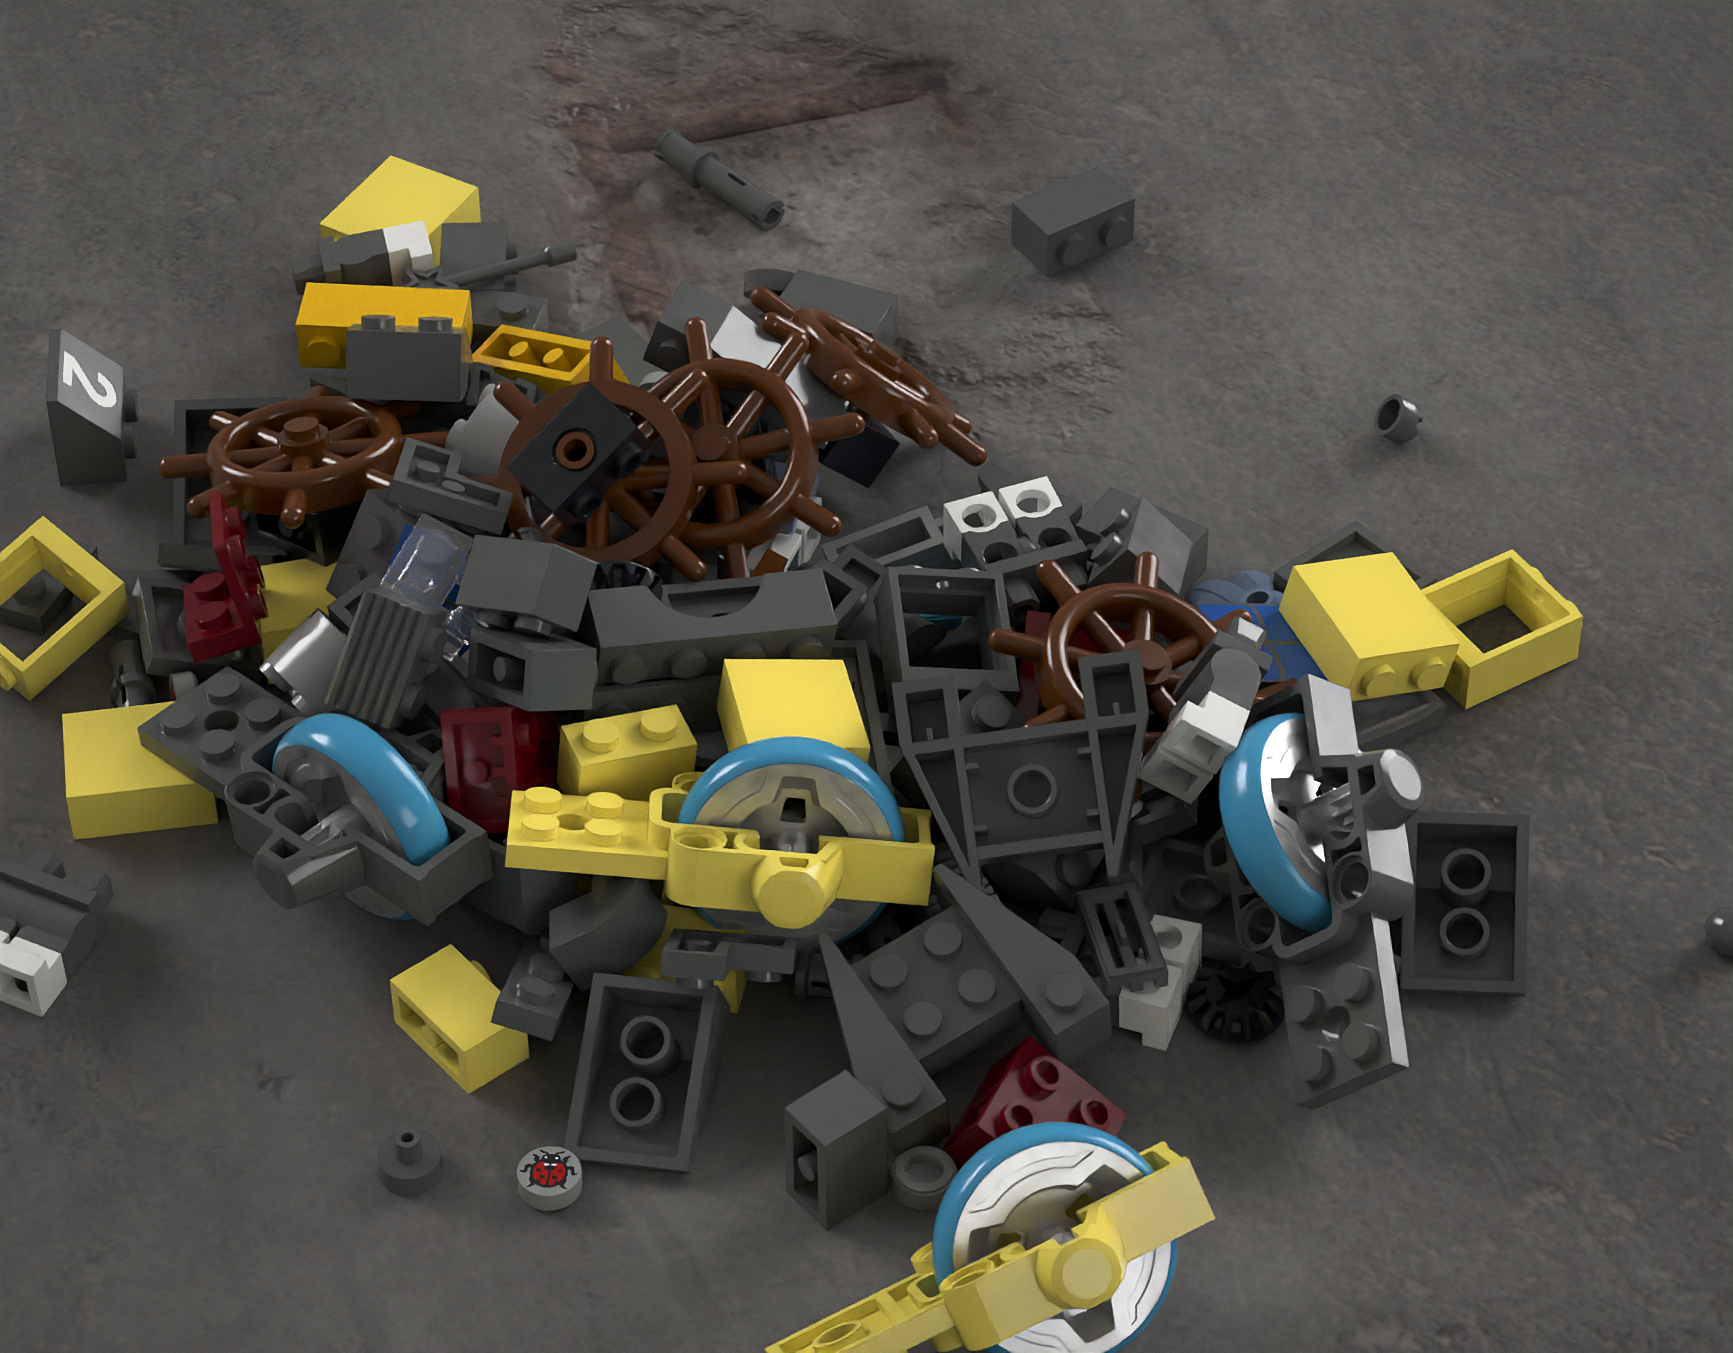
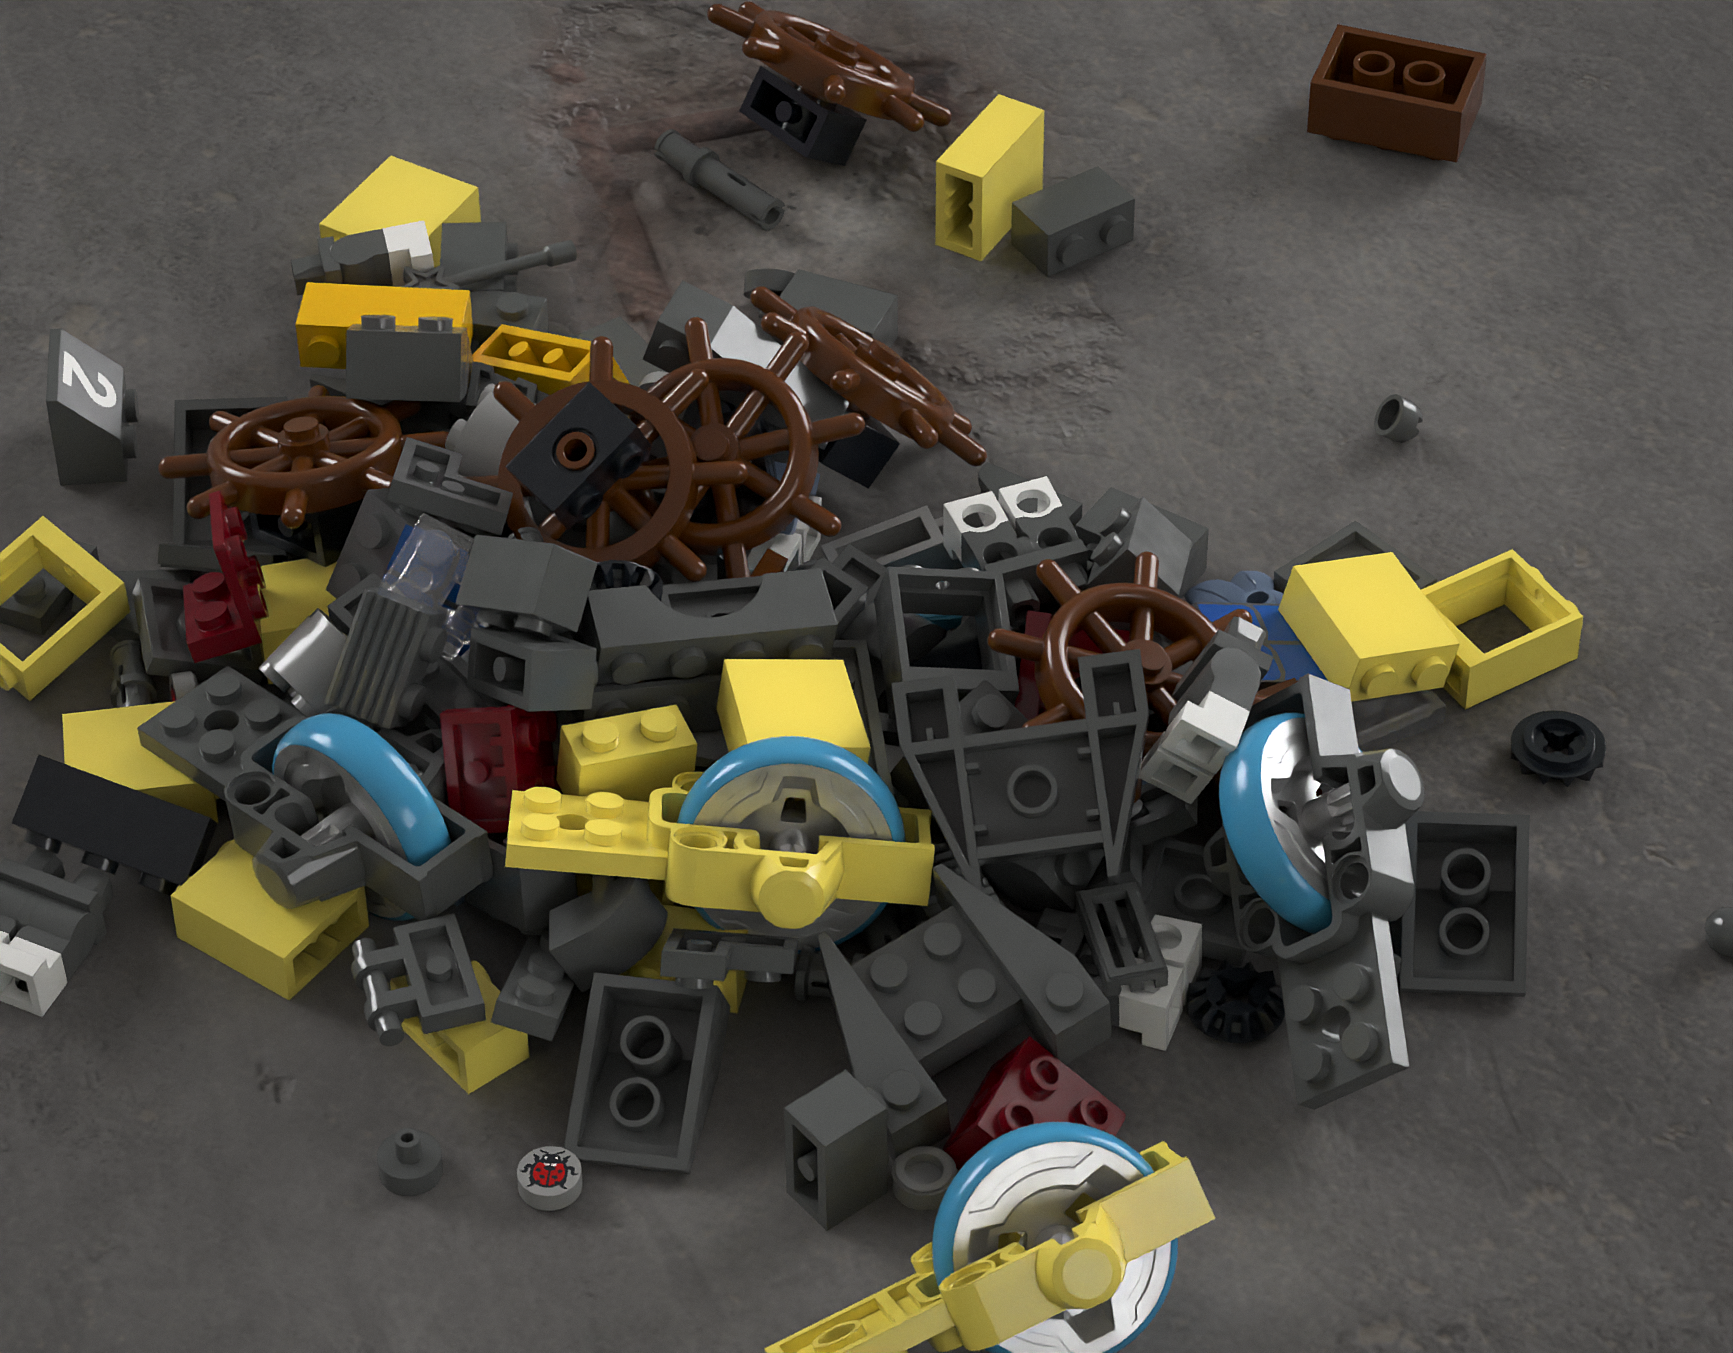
(112, 825): none -> black brick
(238, 923): none -> light yellow brick
(438, 976): none -> dark grey plate
(816, 82): none -> reddish brown brick
(985, 172): none -> light yellow brick
(1396, 93): none -> reddish brown brick
(1558, 731): none -> black gear

